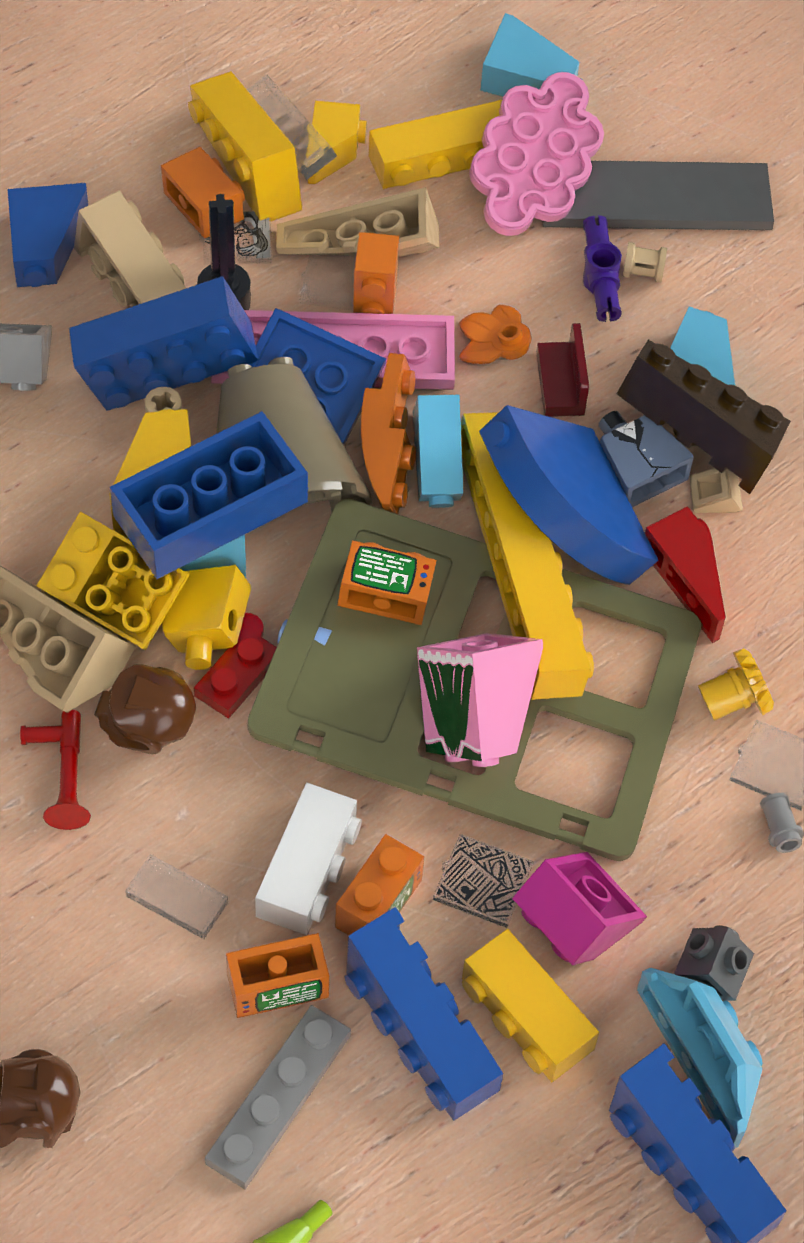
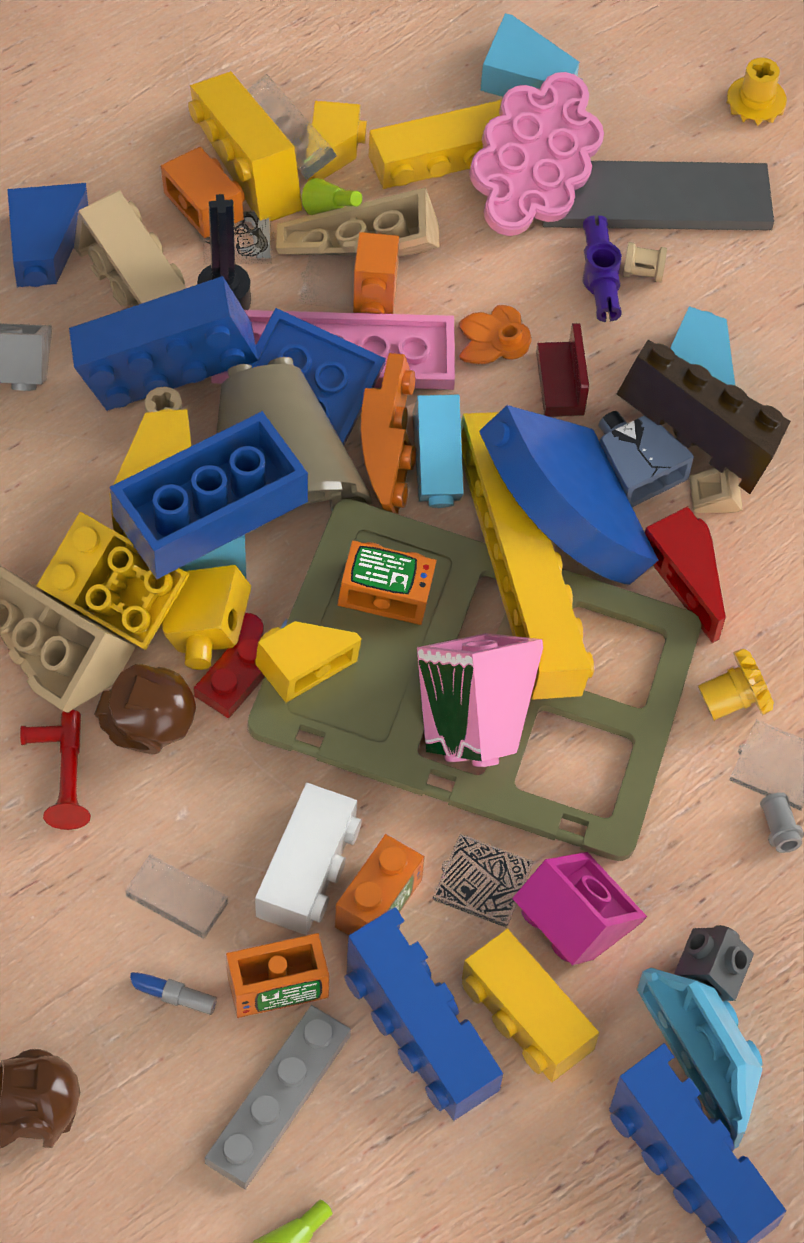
(174, 992): none -> light grey piece
(304, 656): none -> yellow slope
(322, 196): none -> lime cone
(758, 93): none -> yellow gear

